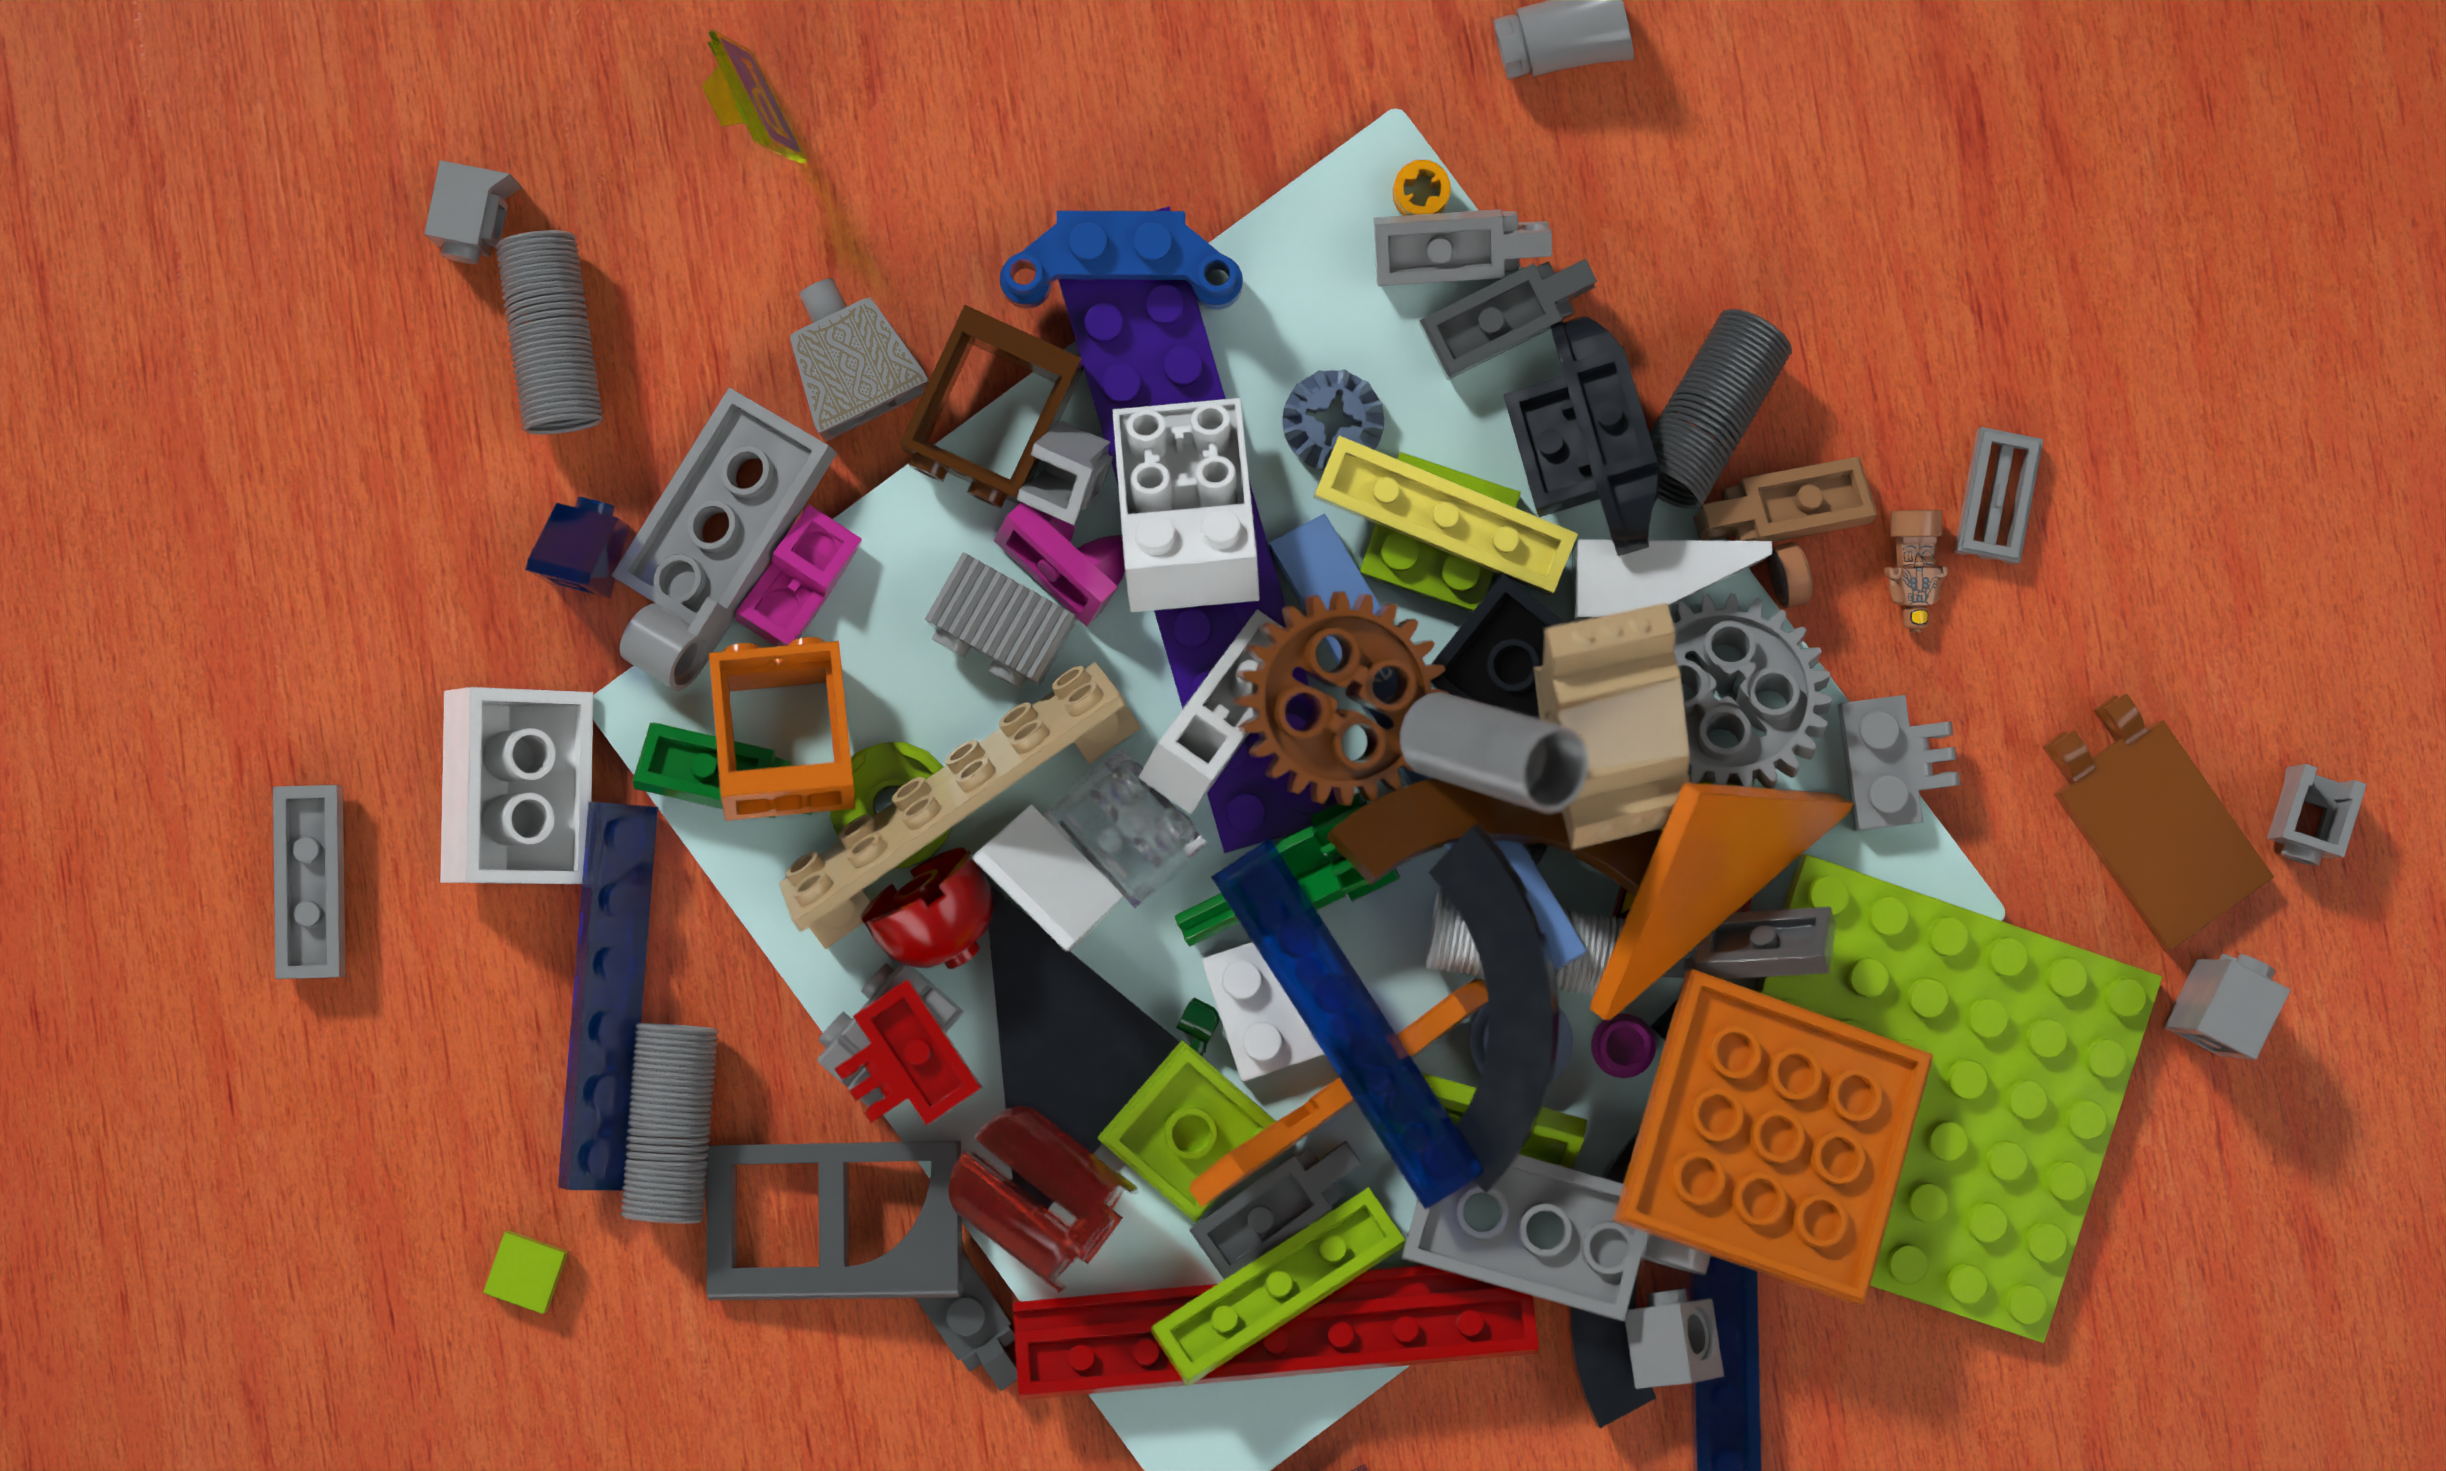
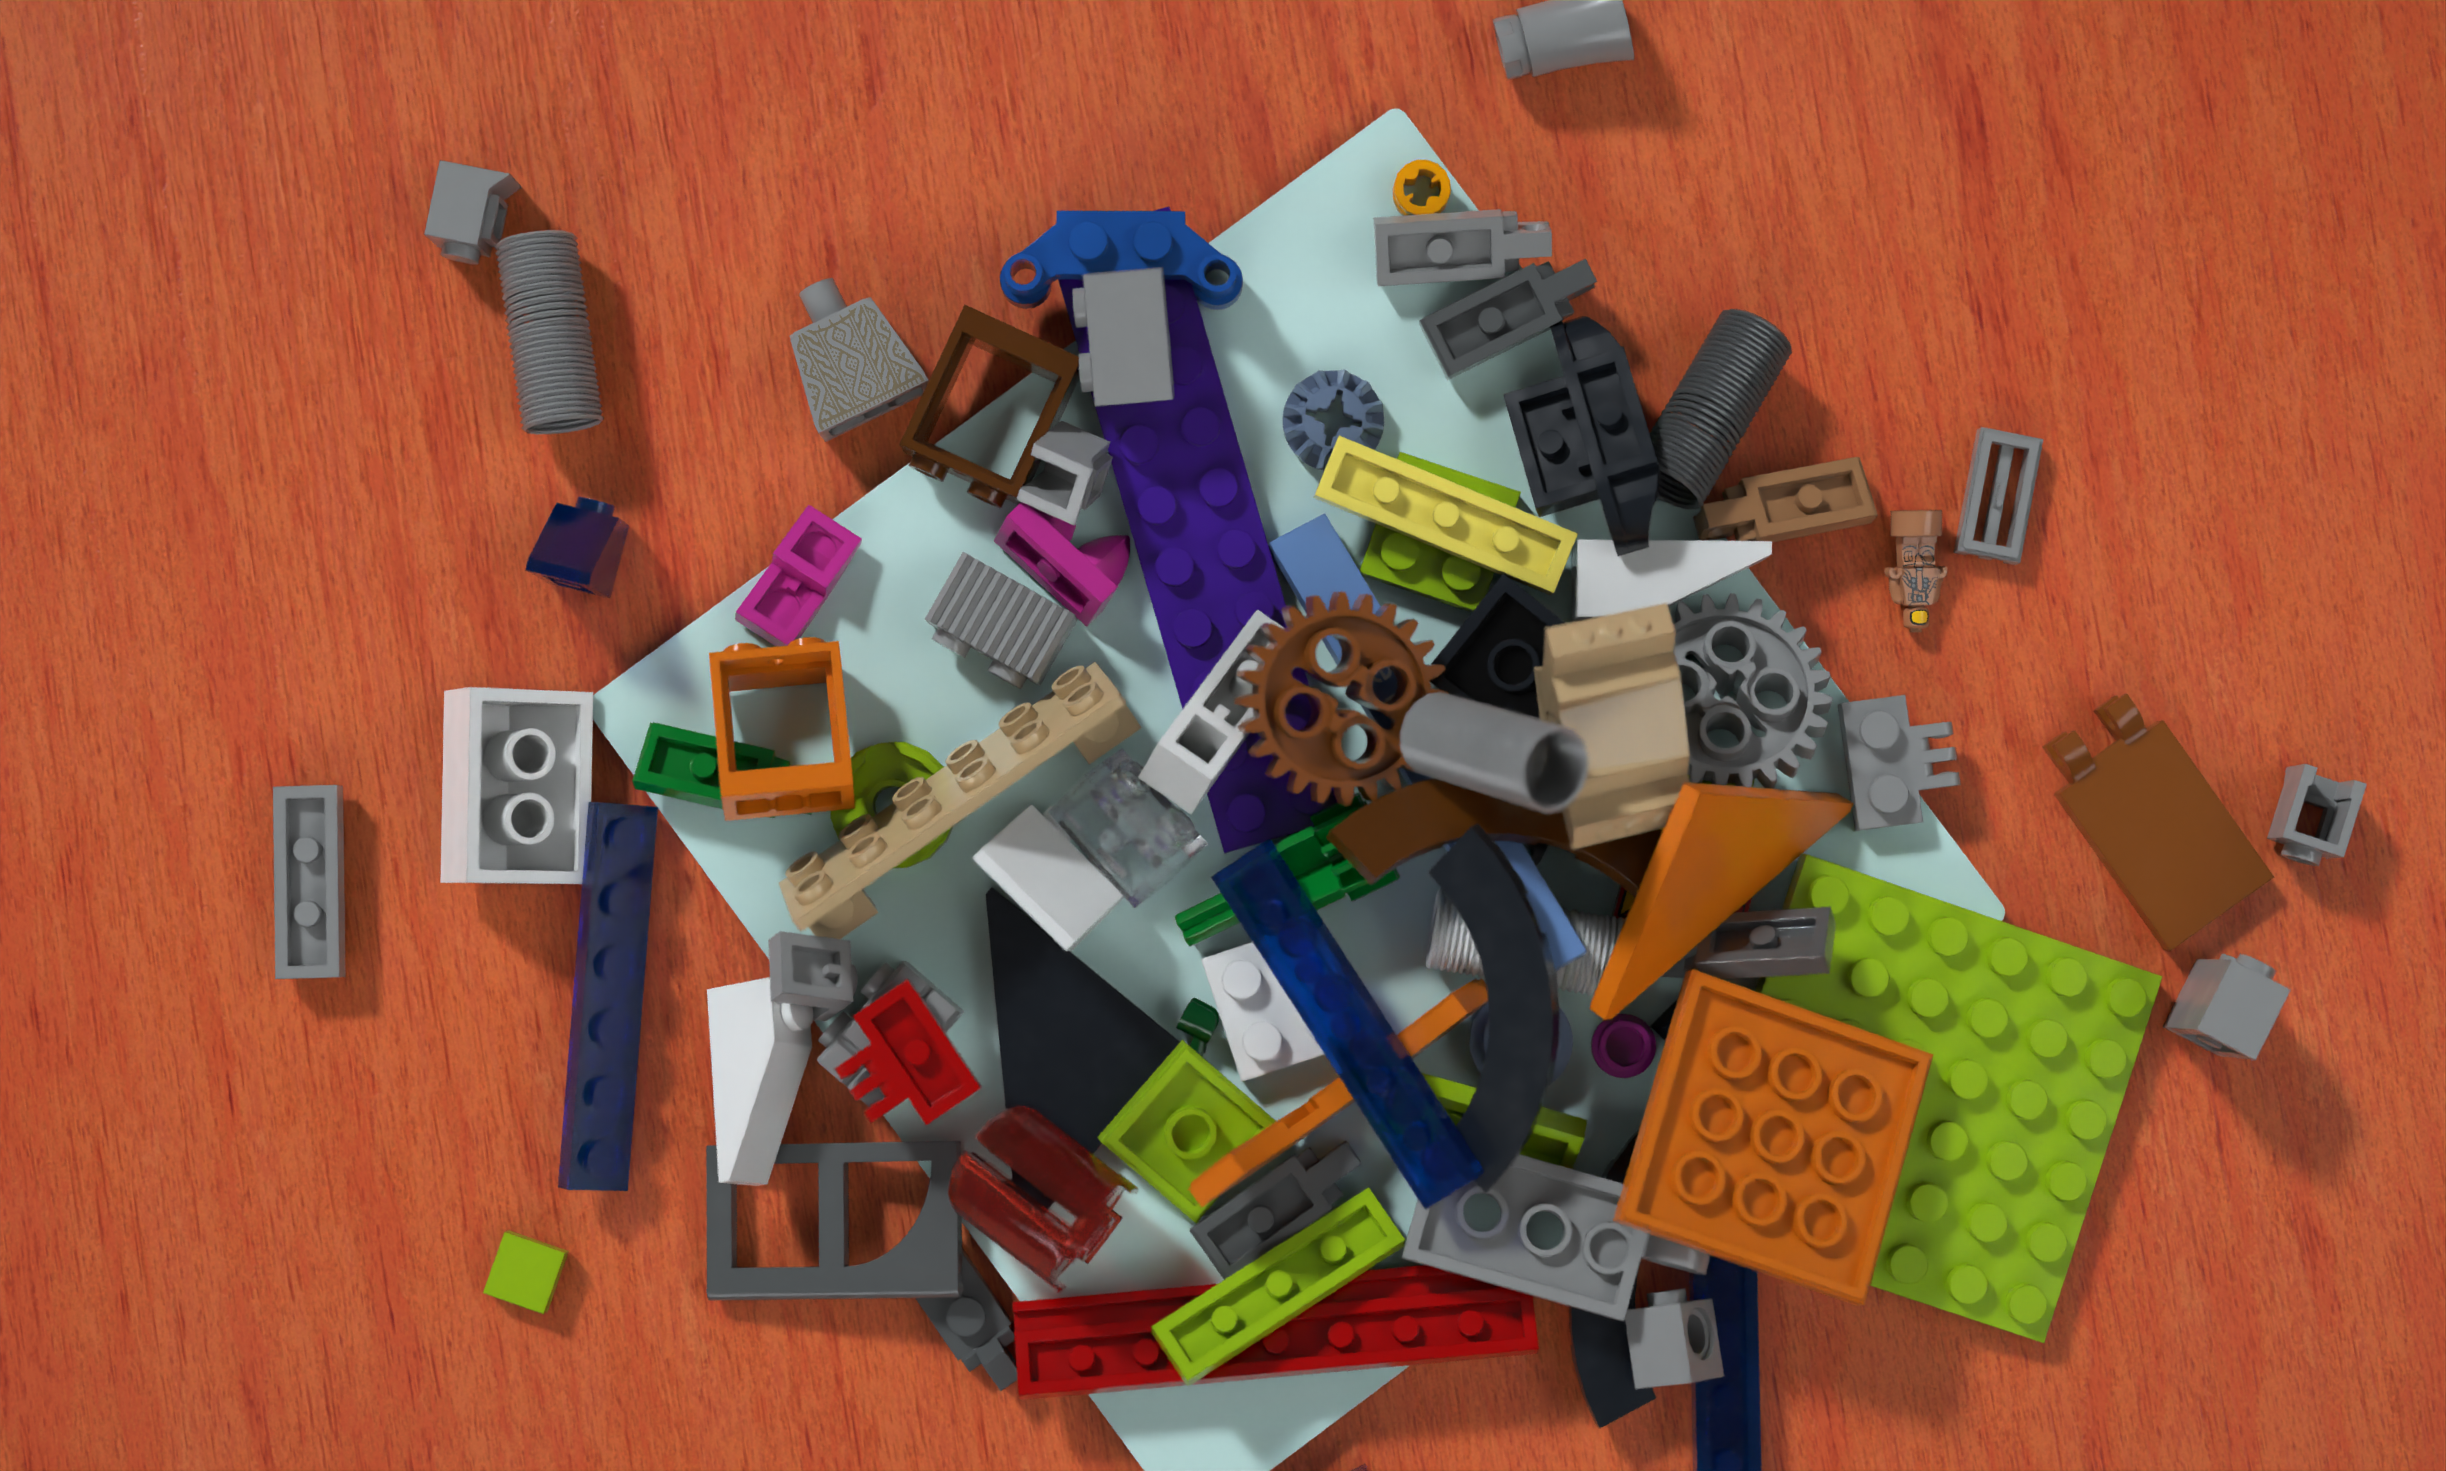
(669, 1100): light grey piece -> none
(705, 583): light grey hinge -> none
(744, 96): clear neon green piece -> none
(756, 1074): none -> white slope
(812, 972): none -> light grey bracket
(934, 914): red cylinder -> none
(1126, 336): none -> light grey brick
(1185, 505): white slope -> none
(1790, 575): nougat tile -> none

